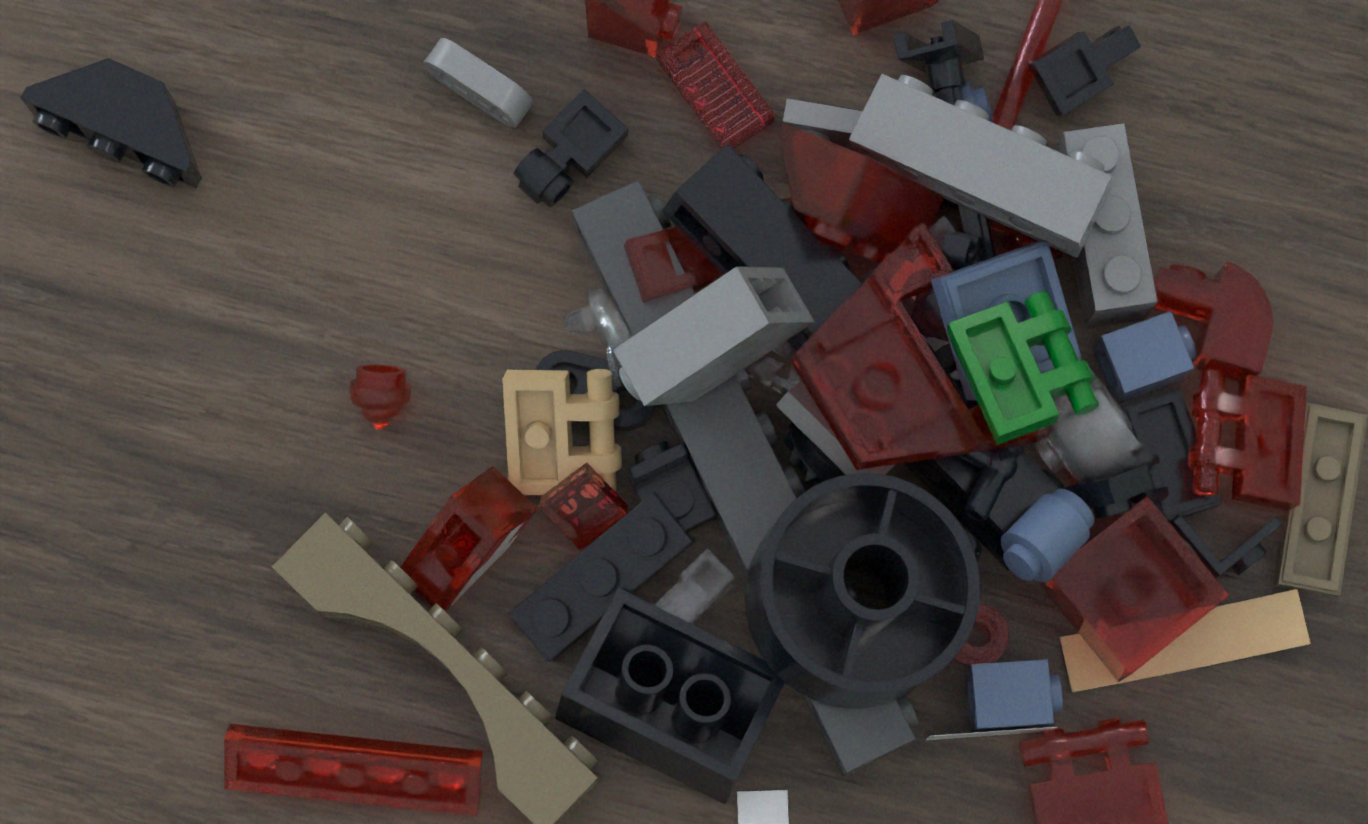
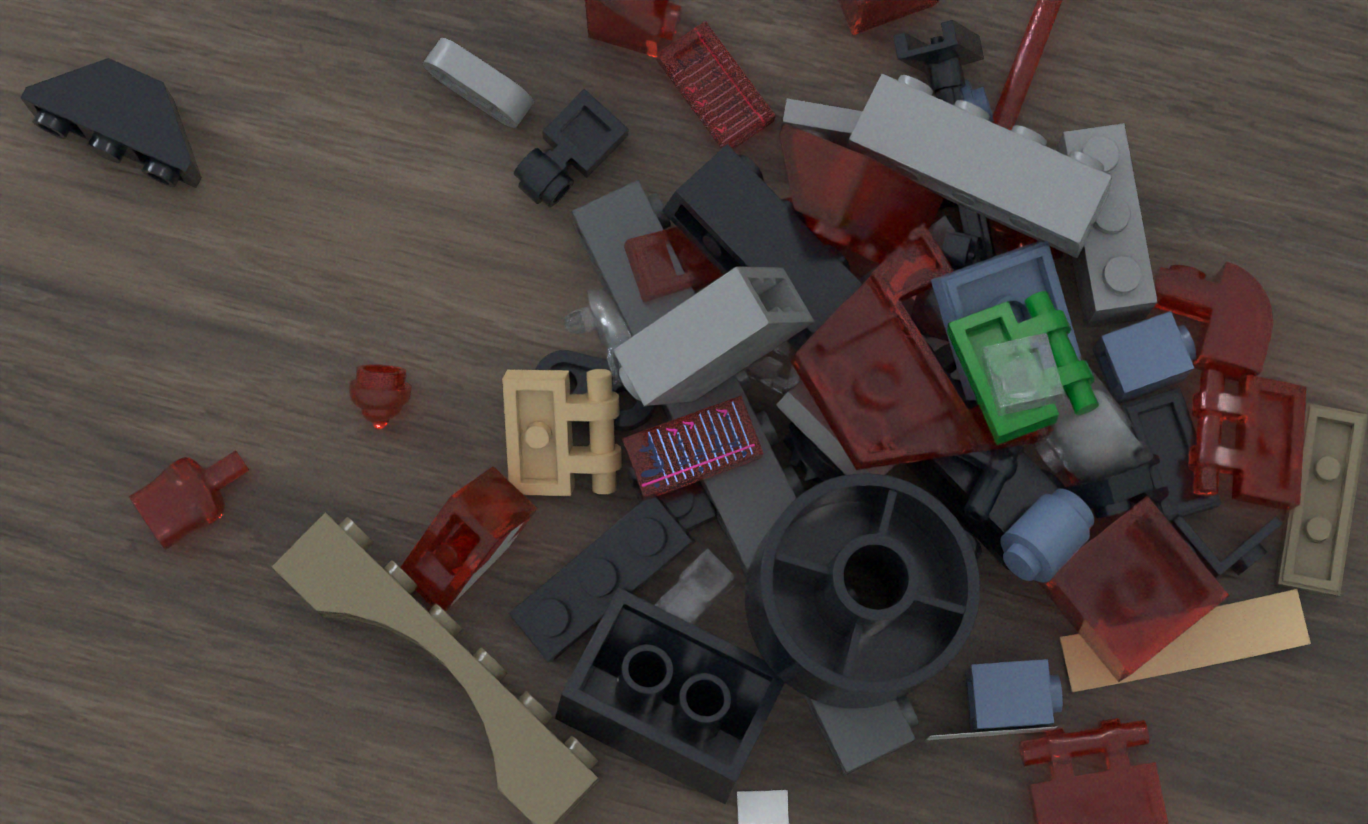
(186, 497): none -> clear red piece
(352, 769): clear red plate -> none
(583, 506): clear red tile -> none
(693, 447): none -> clear red tile
(997, 641): clear red plate -> none
(1022, 374): none -> clear plate
(1076, 68): black plate -> none

